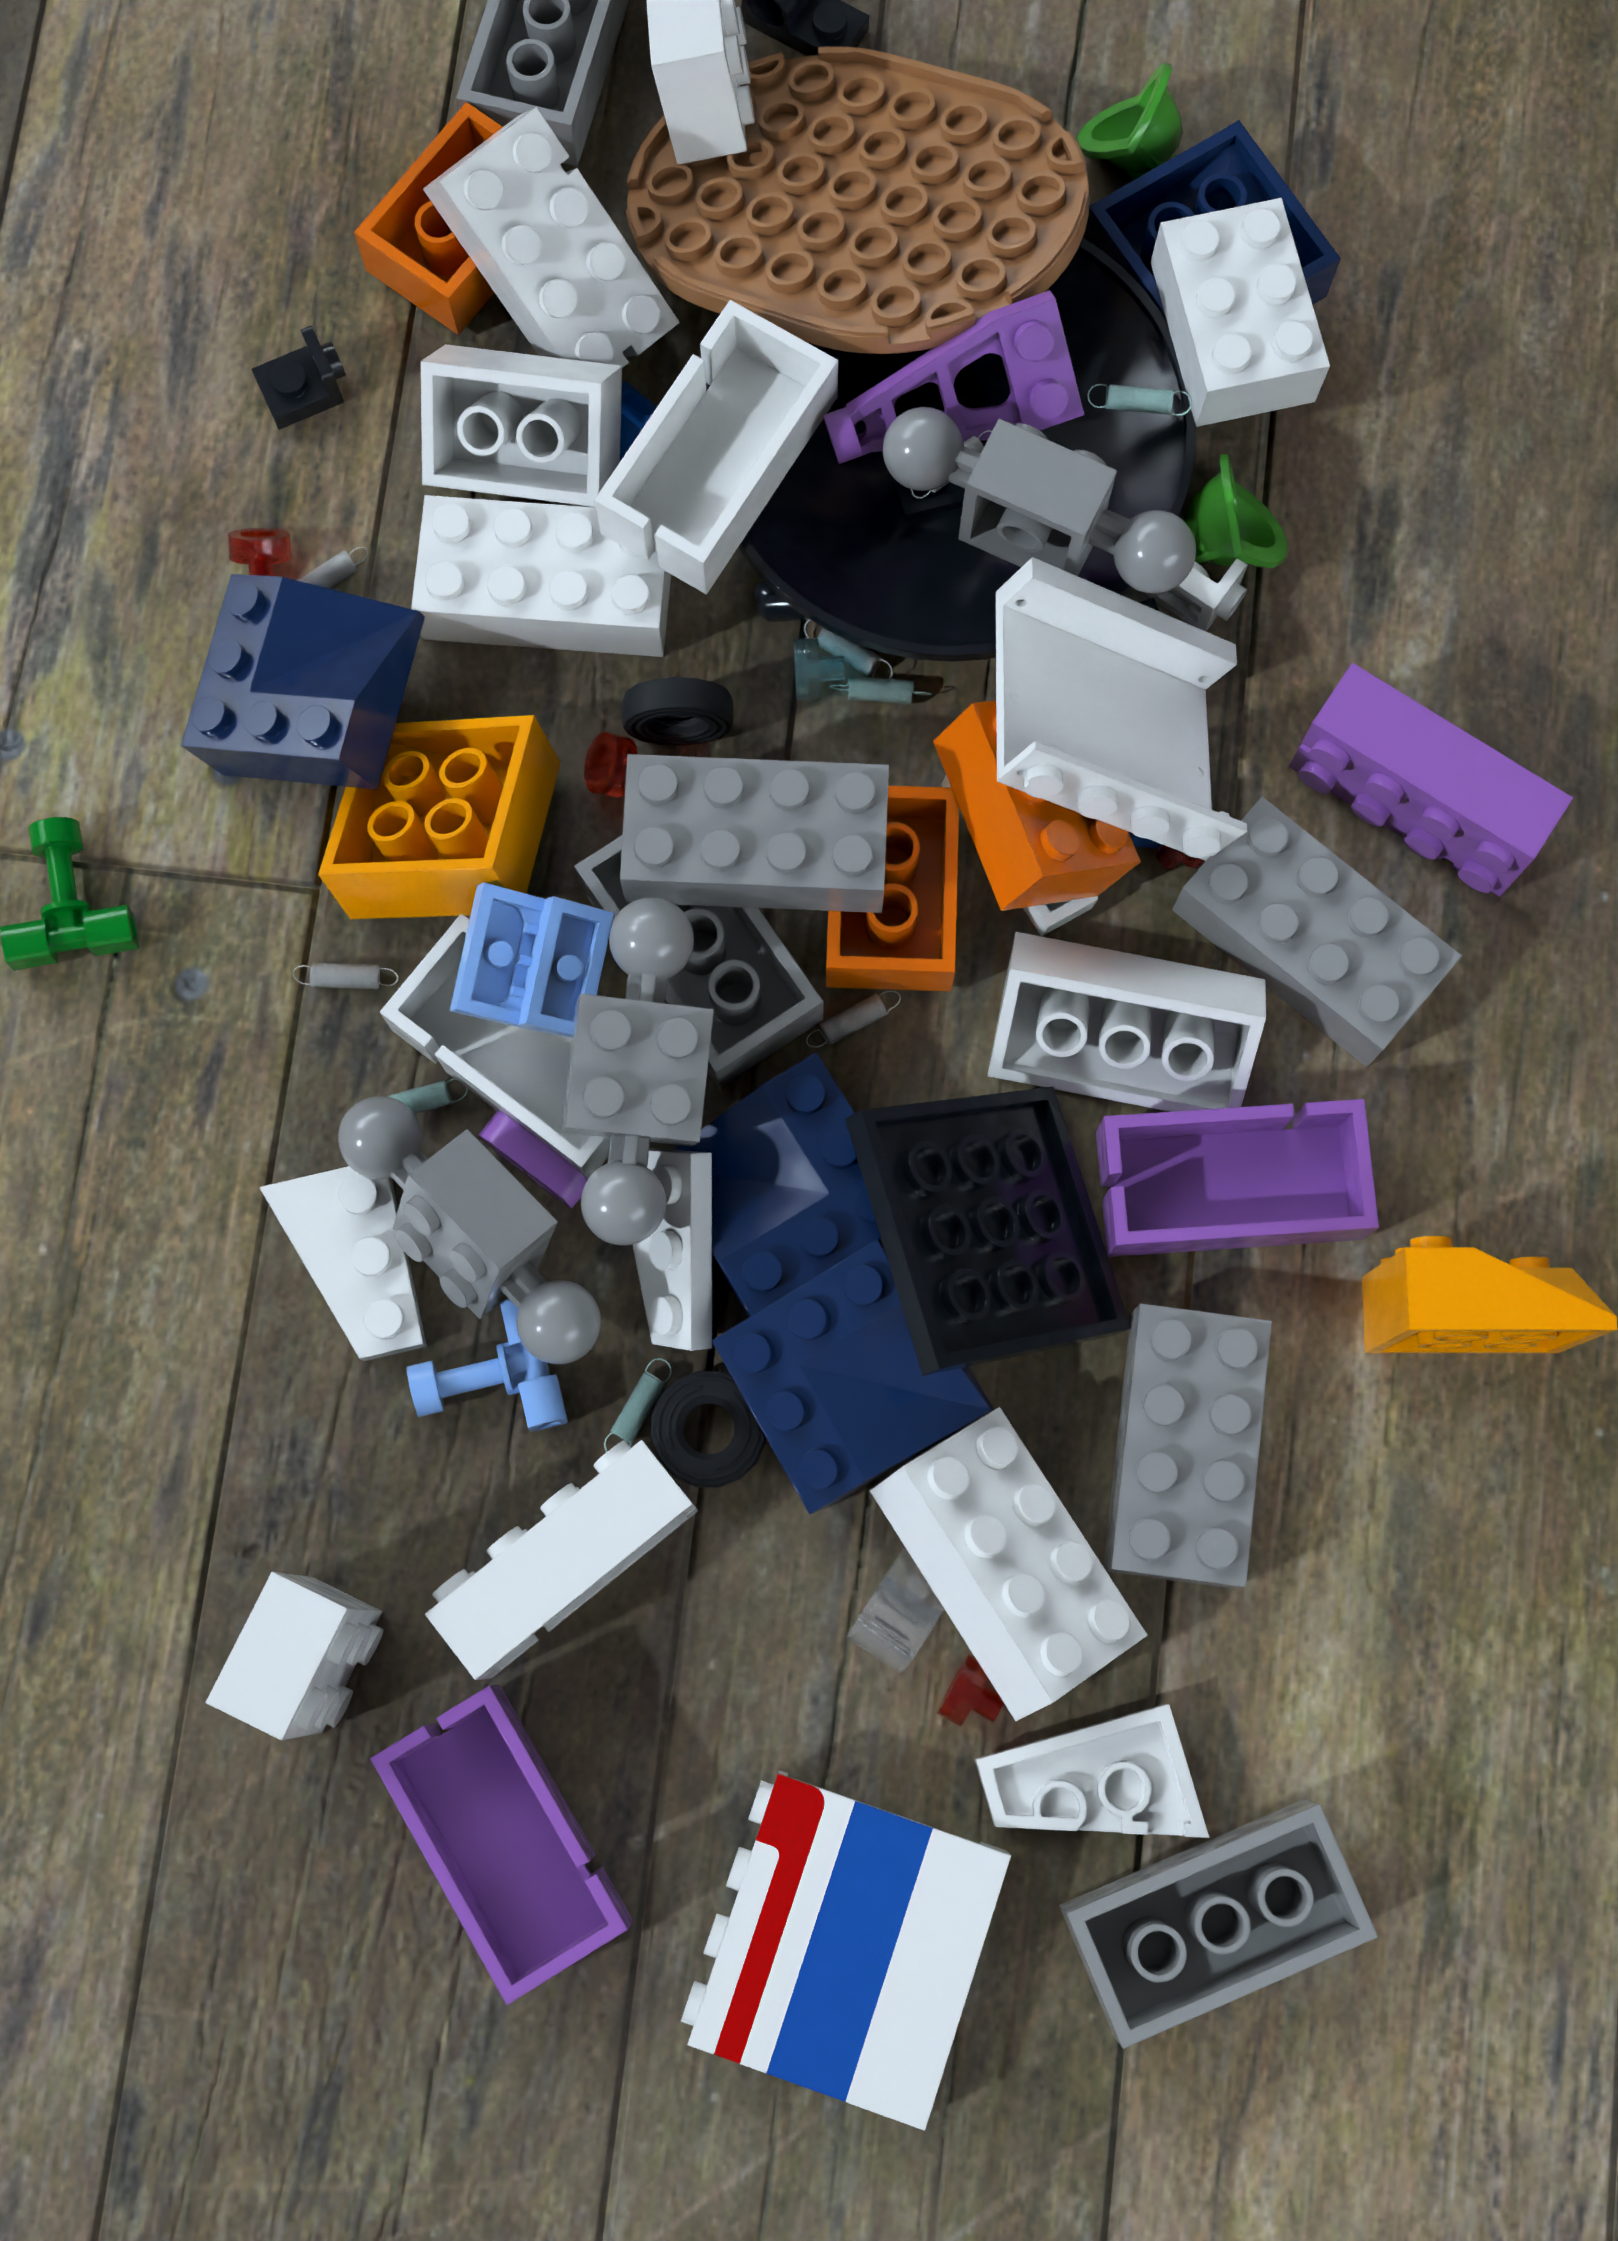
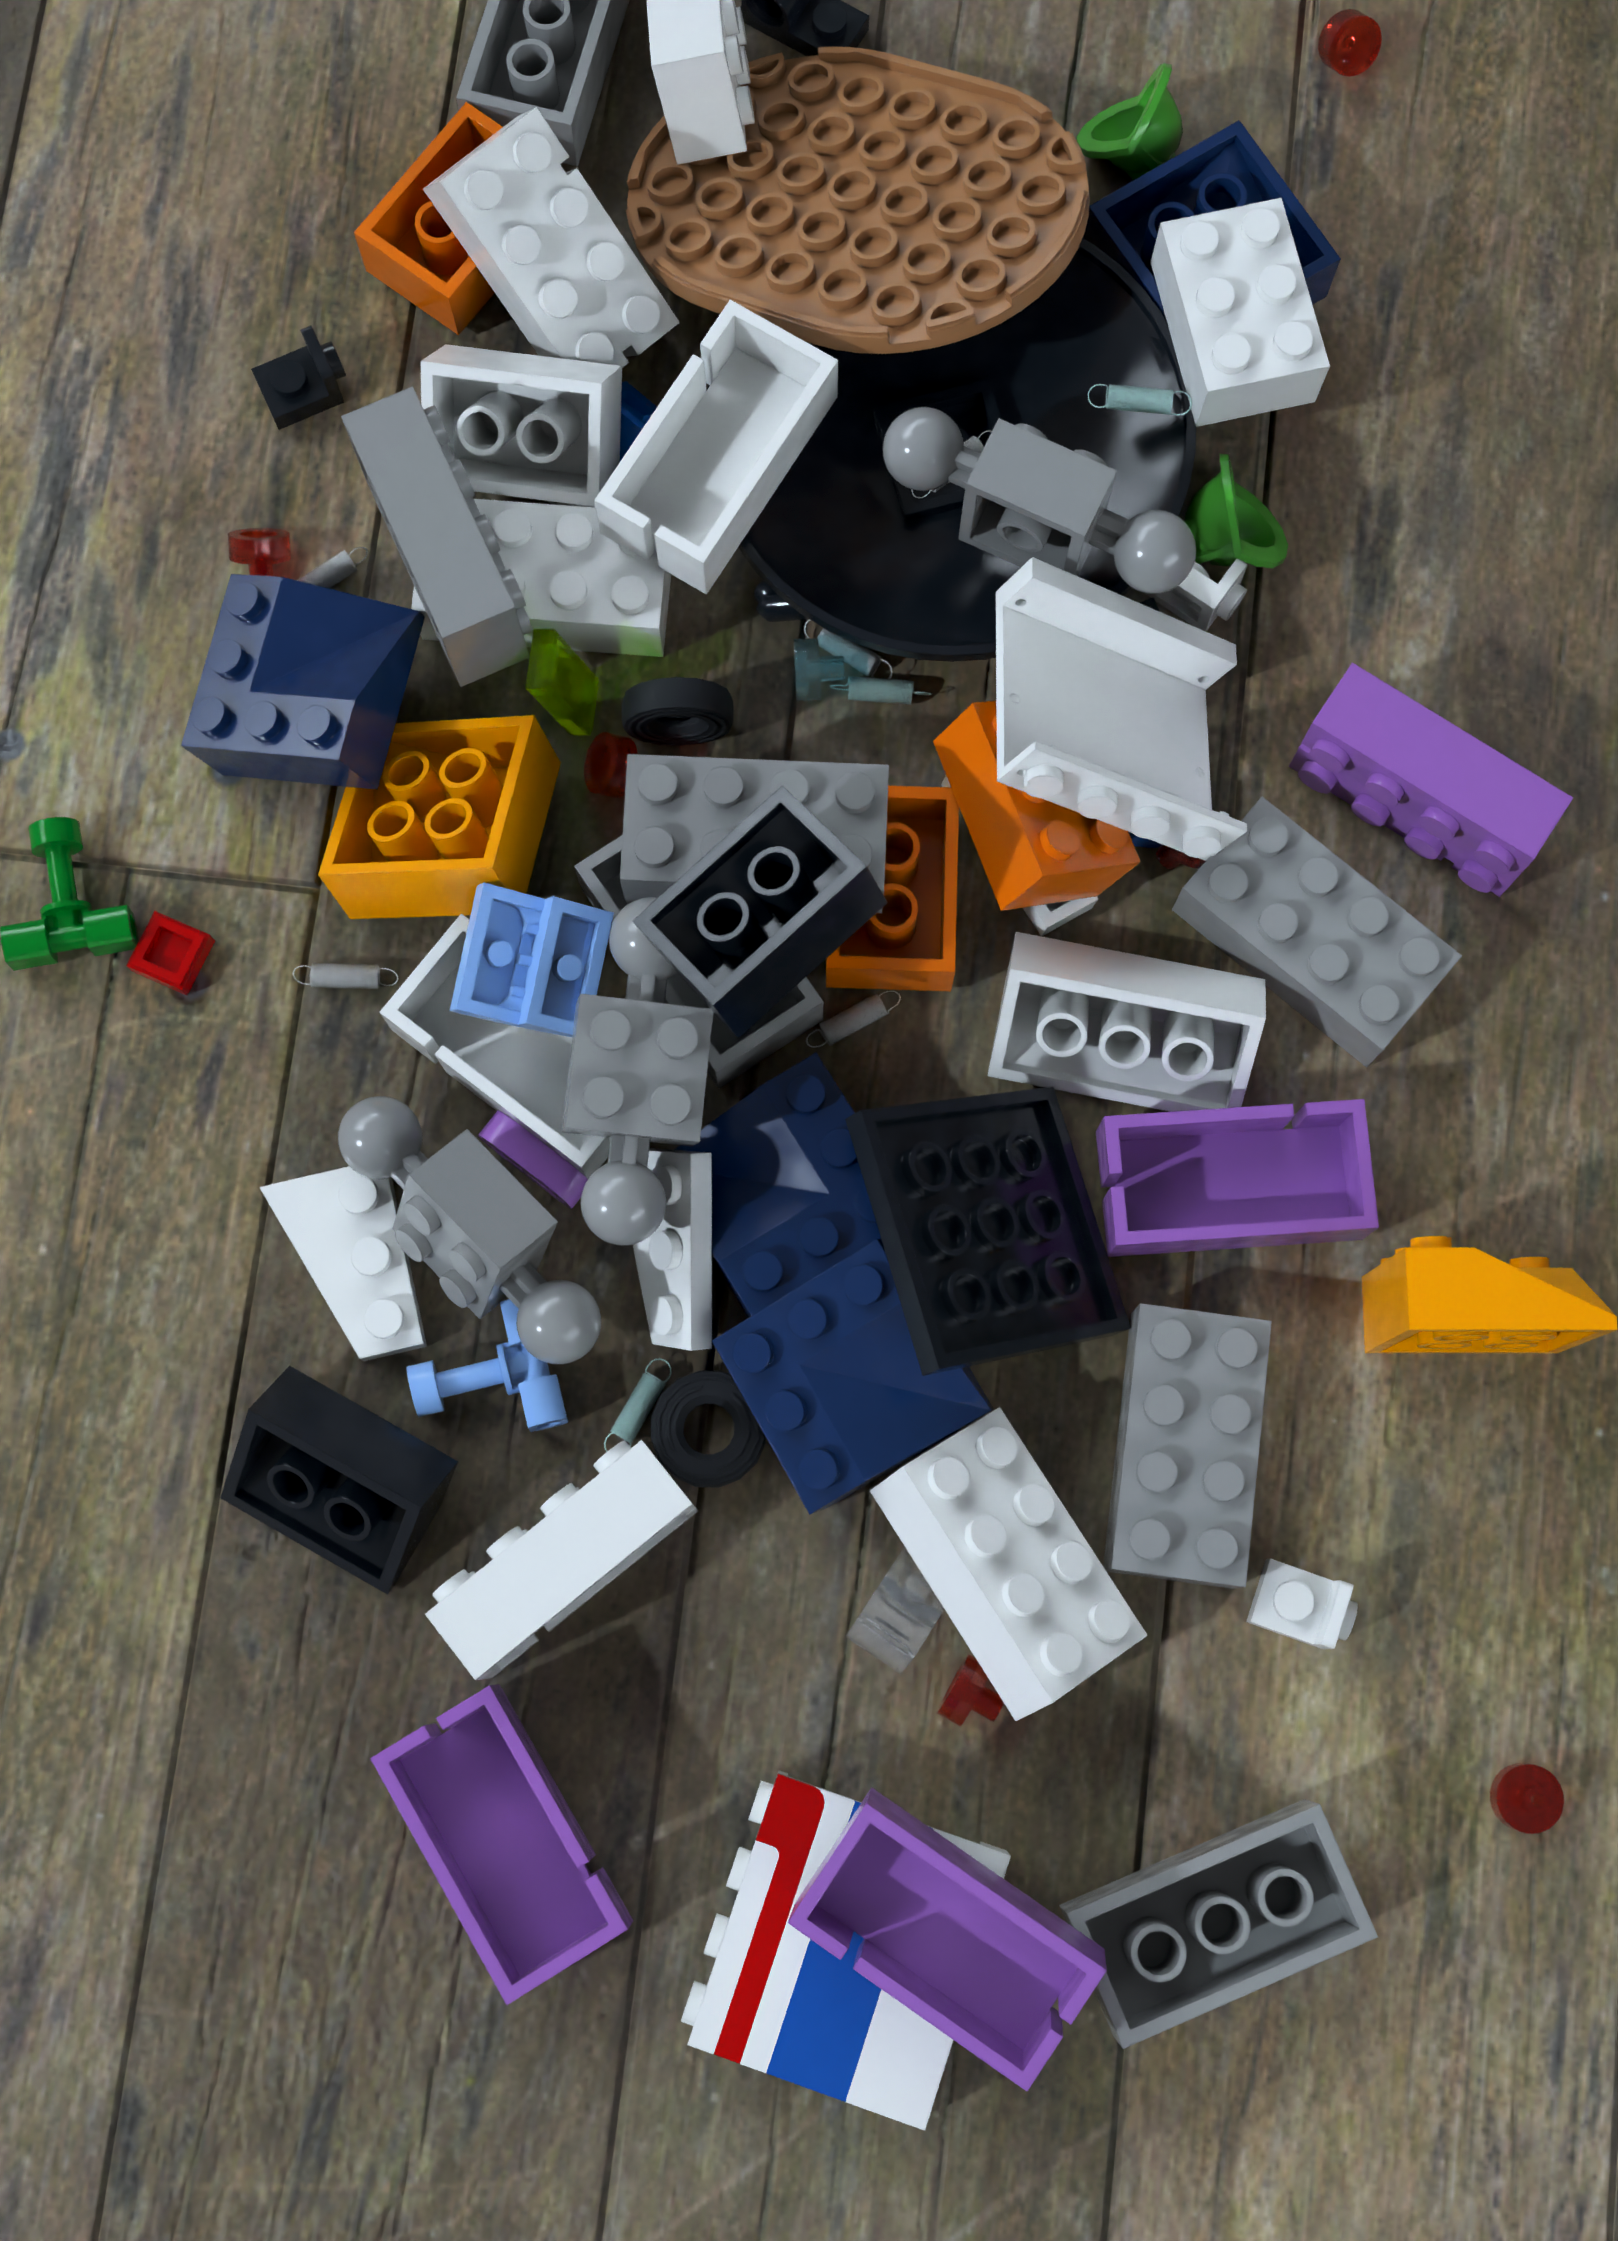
(170, 953): none -> red tile
(296, 1657): white brick -> none
(336, 1478): none -> black slope
(426, 1096): light aqua piece -> none
(440, 534): none -> light grey brick
(562, 682): none -> clear neon green tile
(761, 910): none -> black slope
(950, 1938): none -> medium lavender piece
(1035, 362): medium lavender plate -> none
(1100, 1777): white wing -> none
(1303, 1605): none -> white bracket
(1349, 42): none -> clear red tile
(1512, 1797): none -> clear red tile

